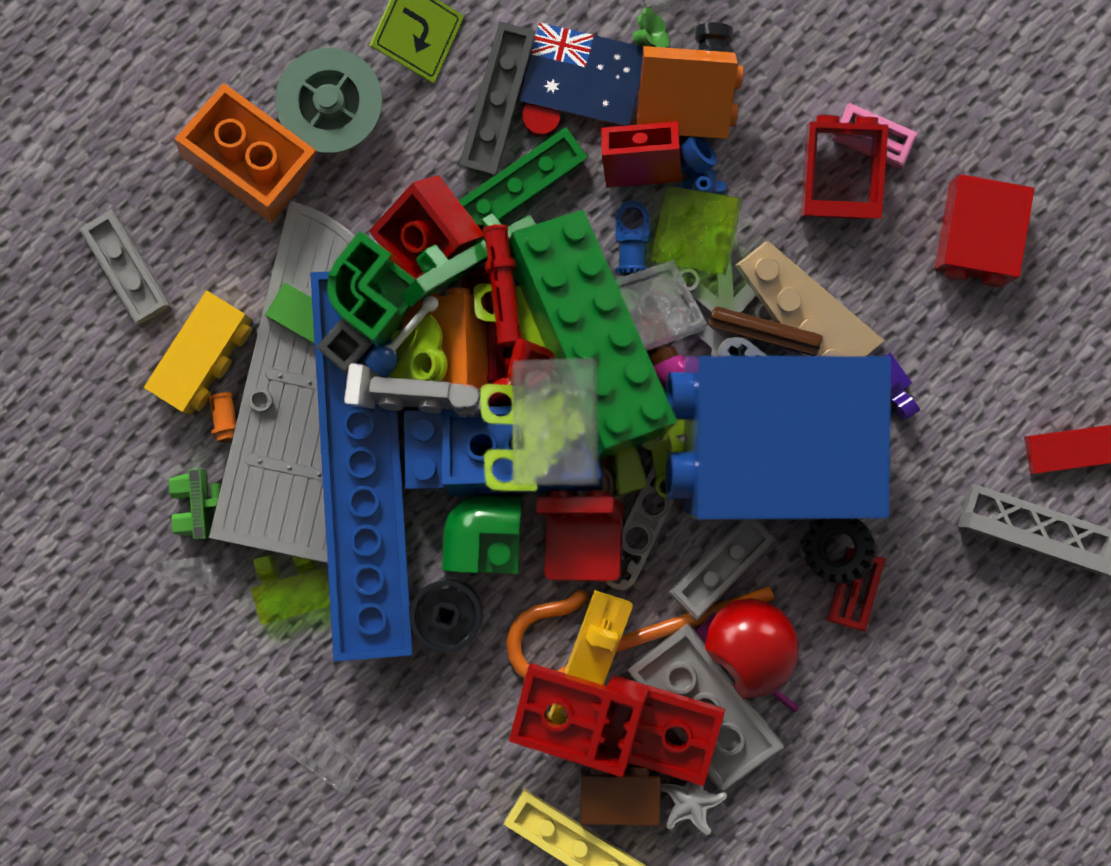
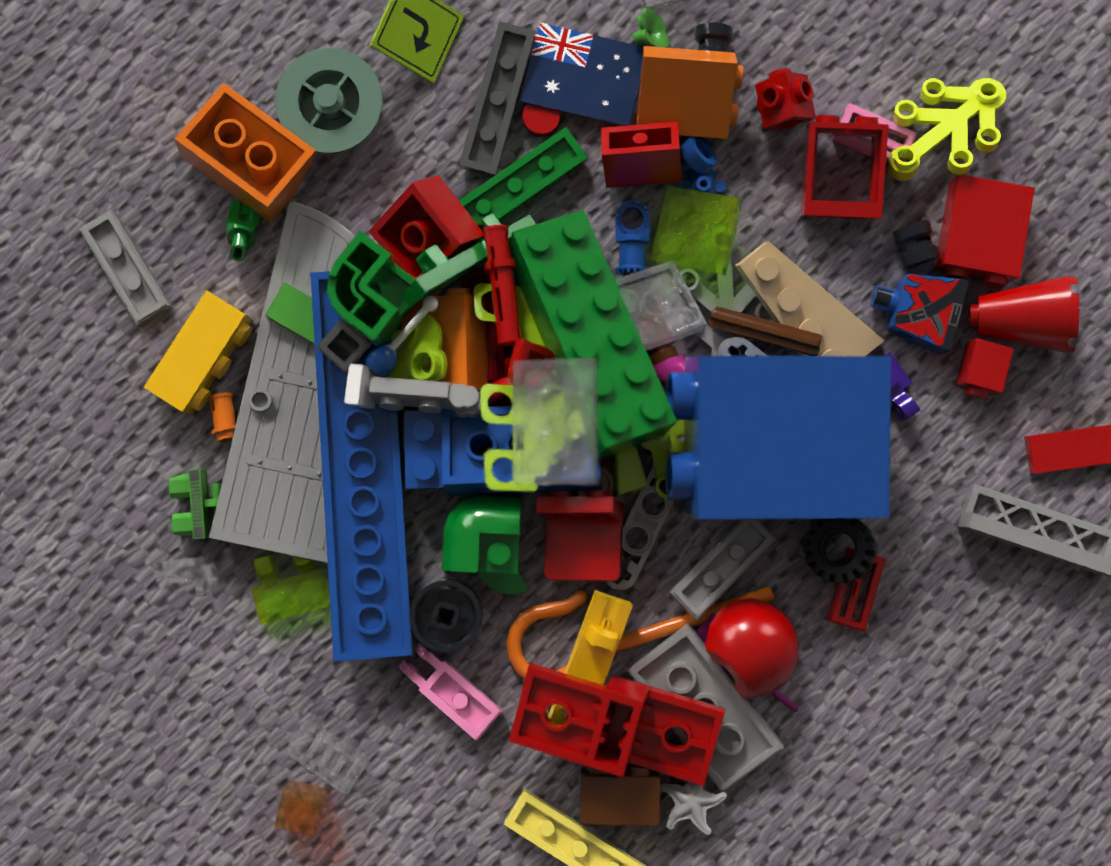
(241, 229): none -> green piece
(301, 807): none -> clear orange brick
(453, 693): none -> bright pink hinge
(504, 582): none -> green tile
(785, 100): none -> red brick
(916, 244): none -> black wheel
(923, 309): none -> torso
(948, 122): none -> neon yellow plant
(983, 368): none -> red brick
(1031, 314): none -> red cone

